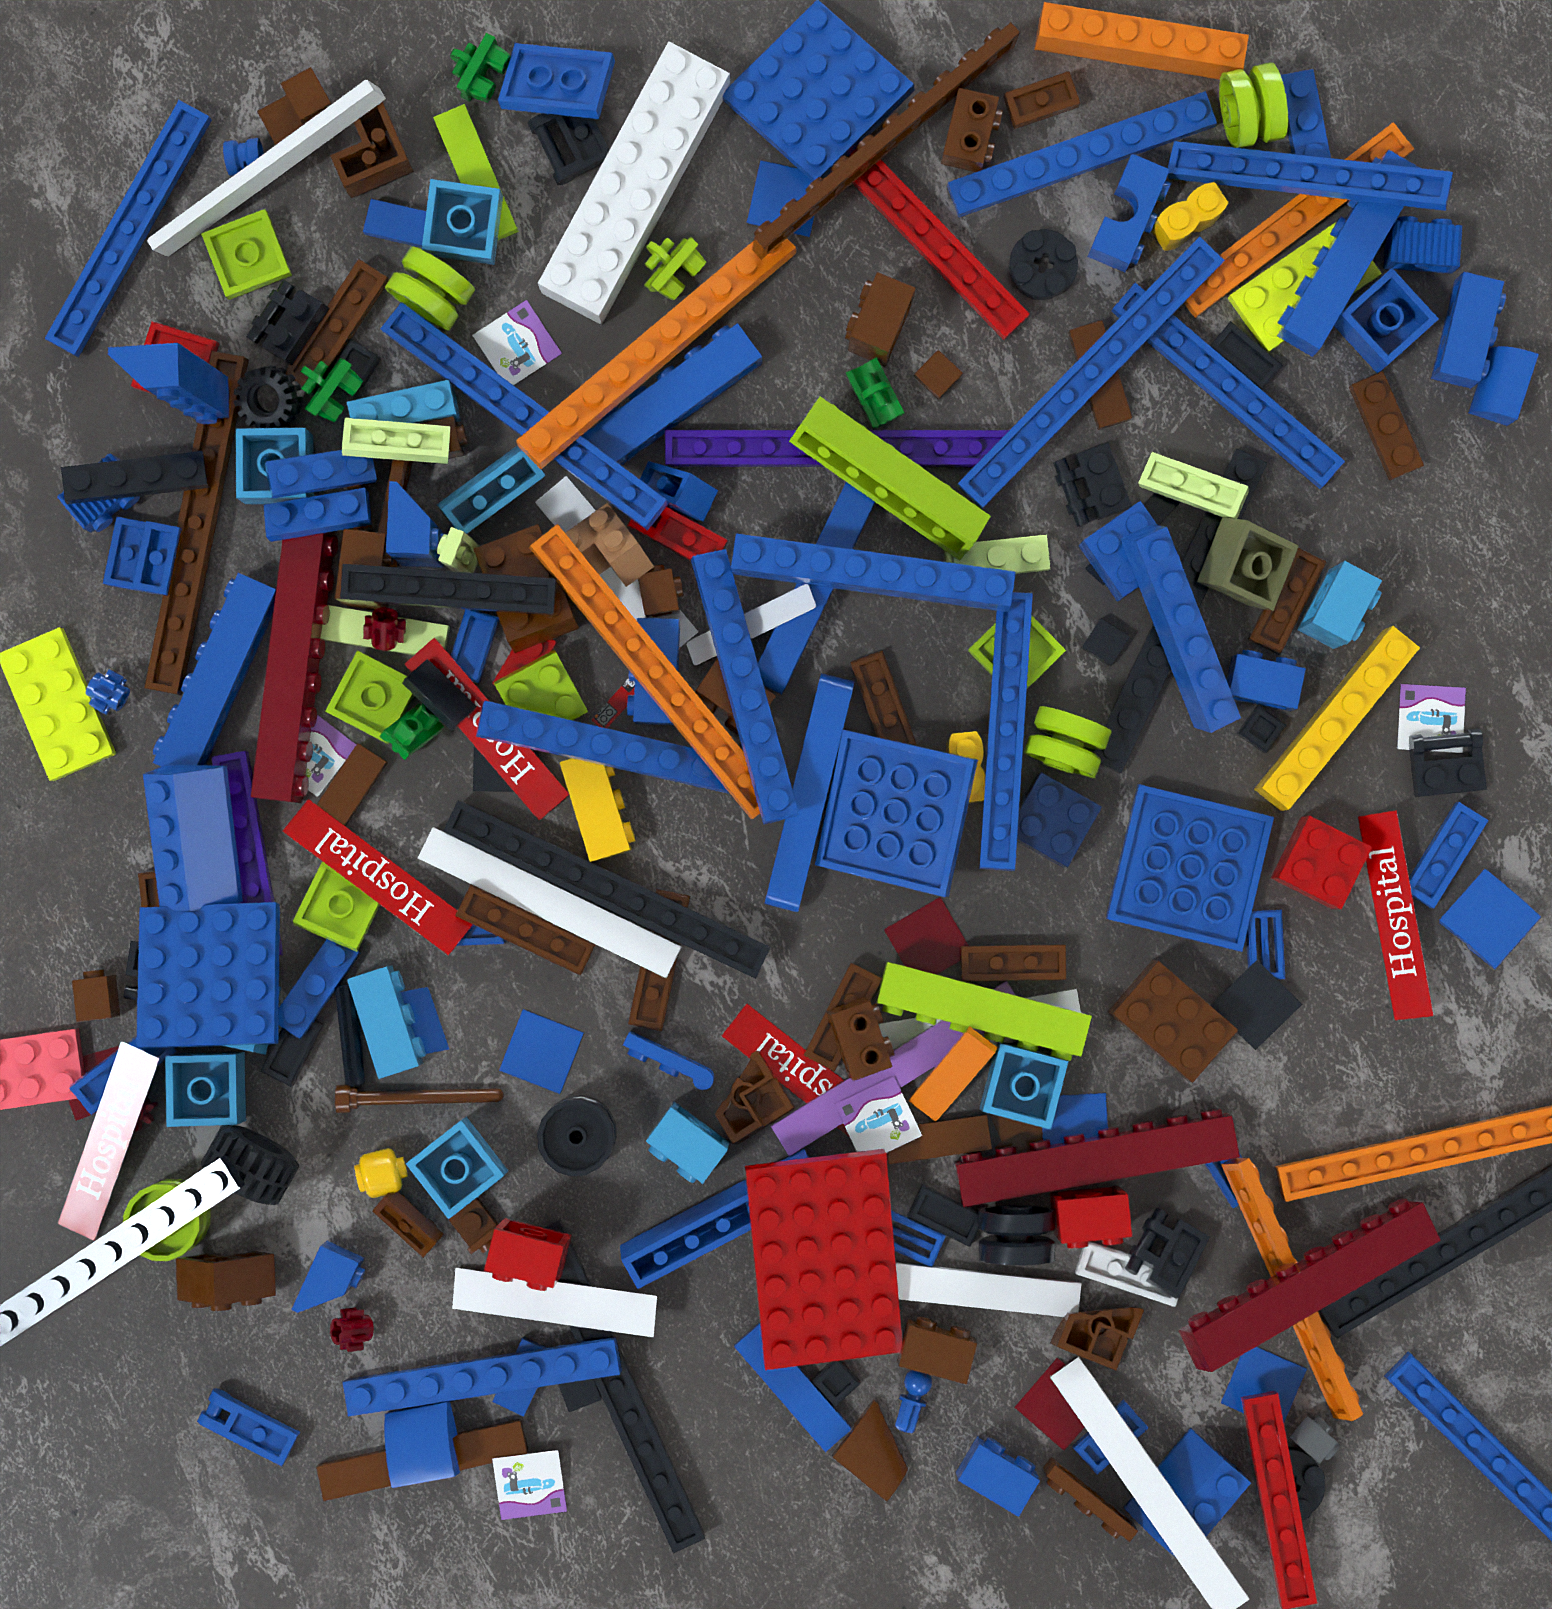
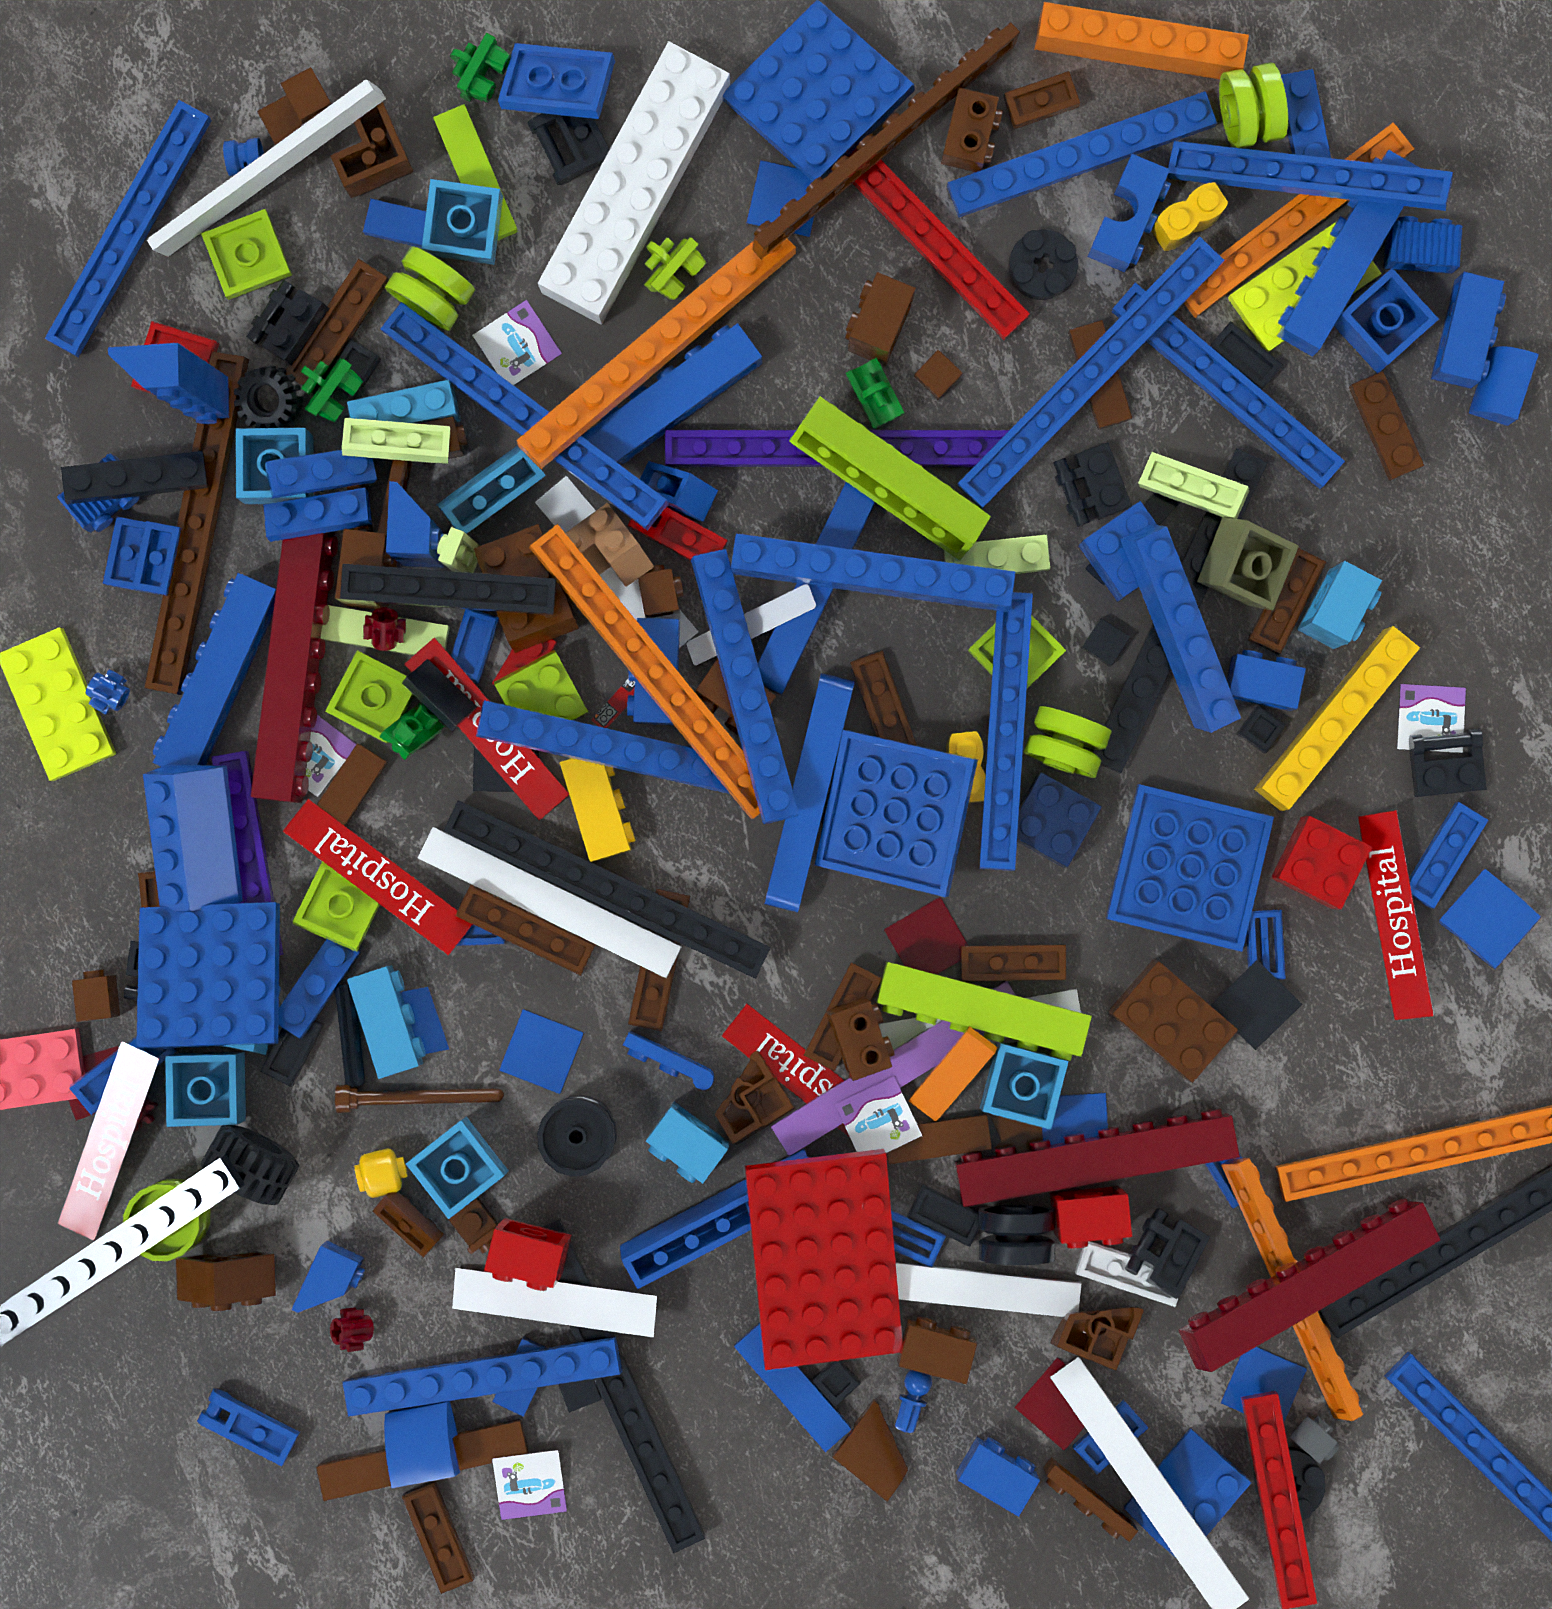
(438, 1537): none -> reddish brown tile

